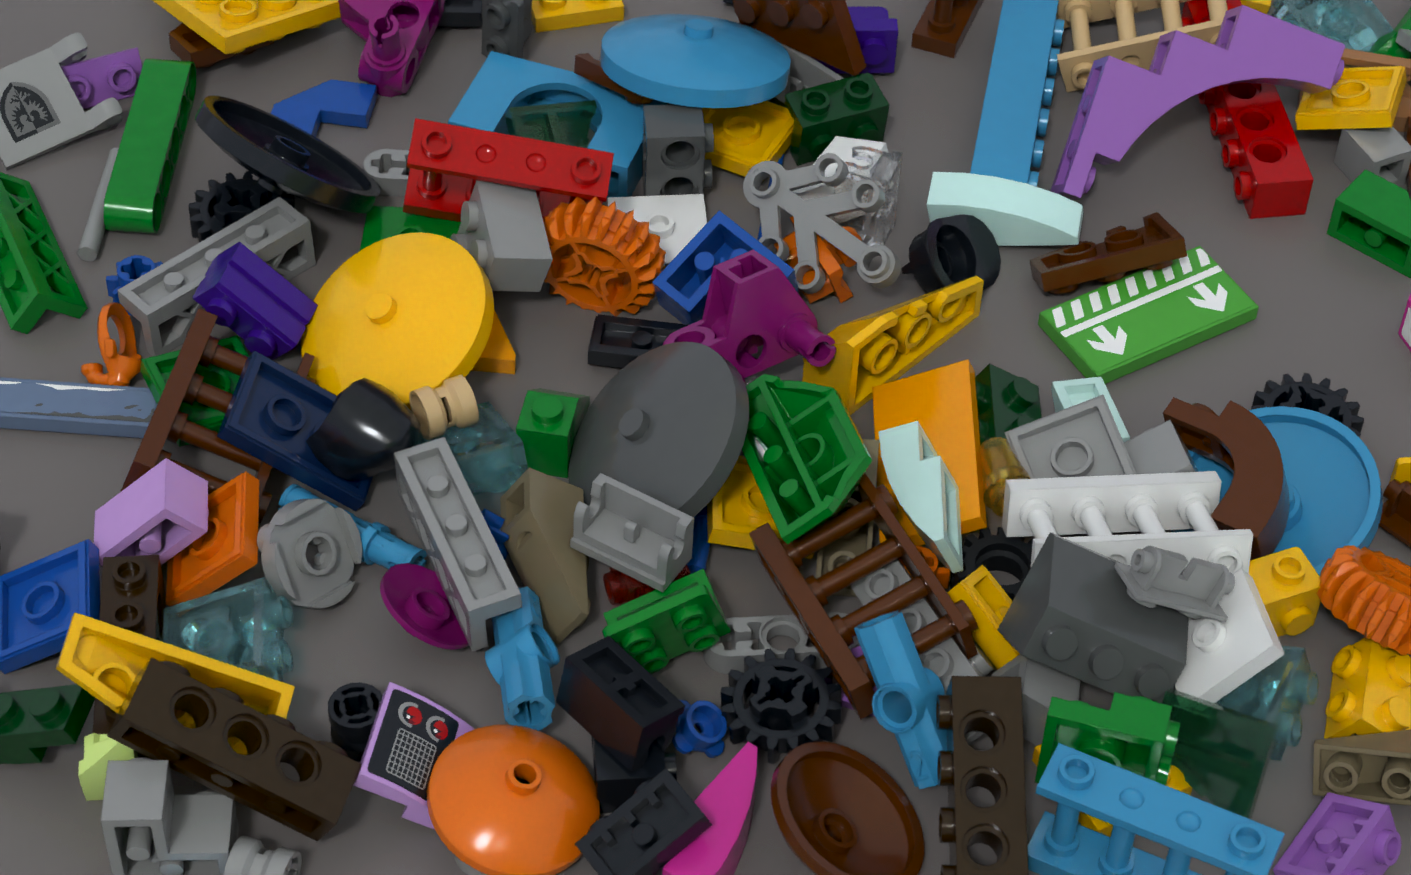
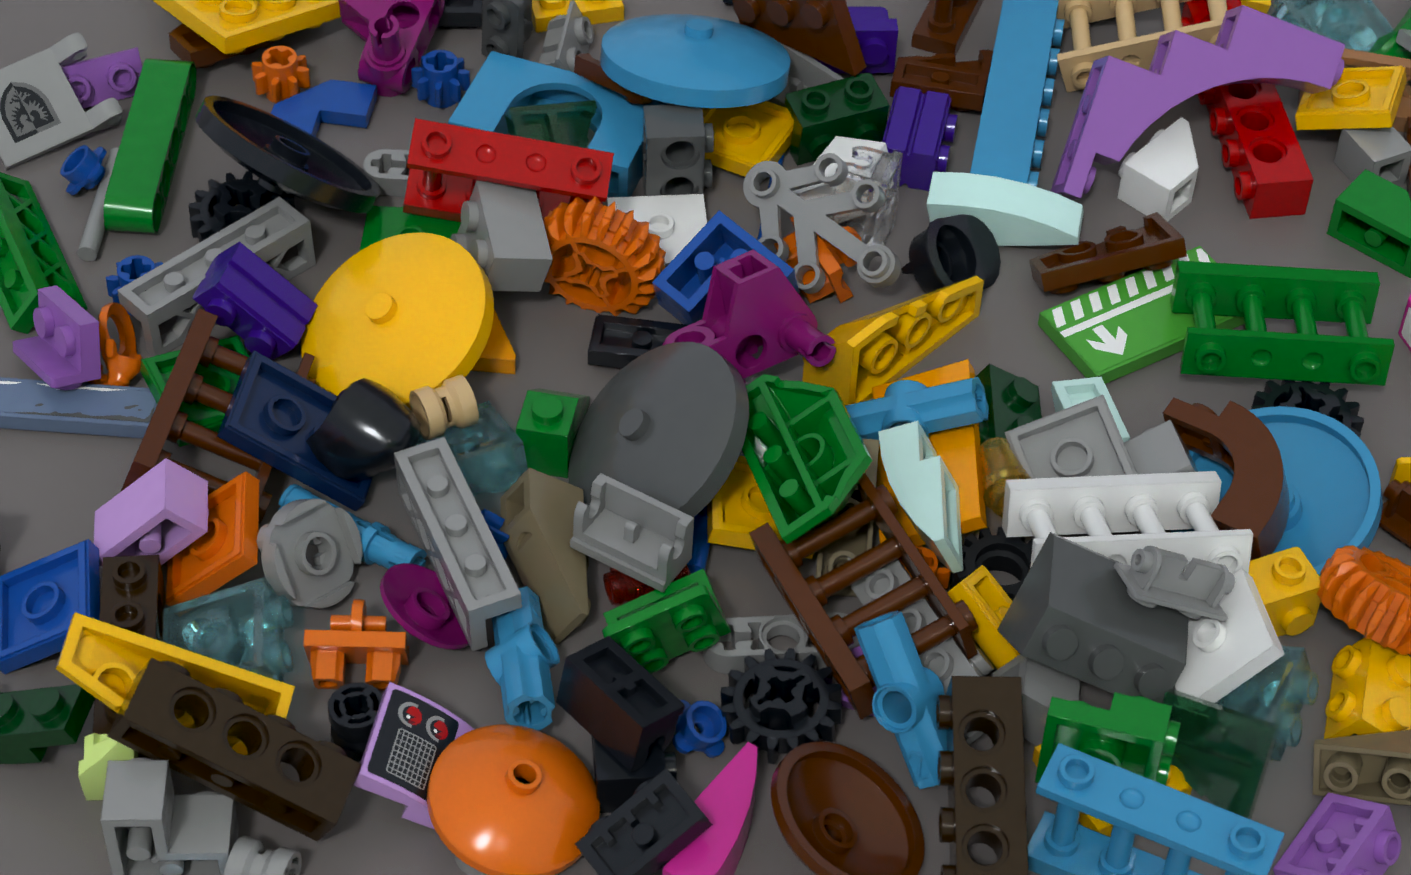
(66, 342): none -> medium lavender bracket
(83, 168): none -> blue plate
(280, 73): none -> orange gear
(356, 641): none -> orange hips
(440, 78): none -> blue gear
(566, 38): none -> light grey hinge
(918, 129): none -> dark purple brick
(934, 407): none -> dark azure piece
(940, 73): none -> reddish brown wing
(1161, 173): none -> white slope
(1280, 294): none -> green fence

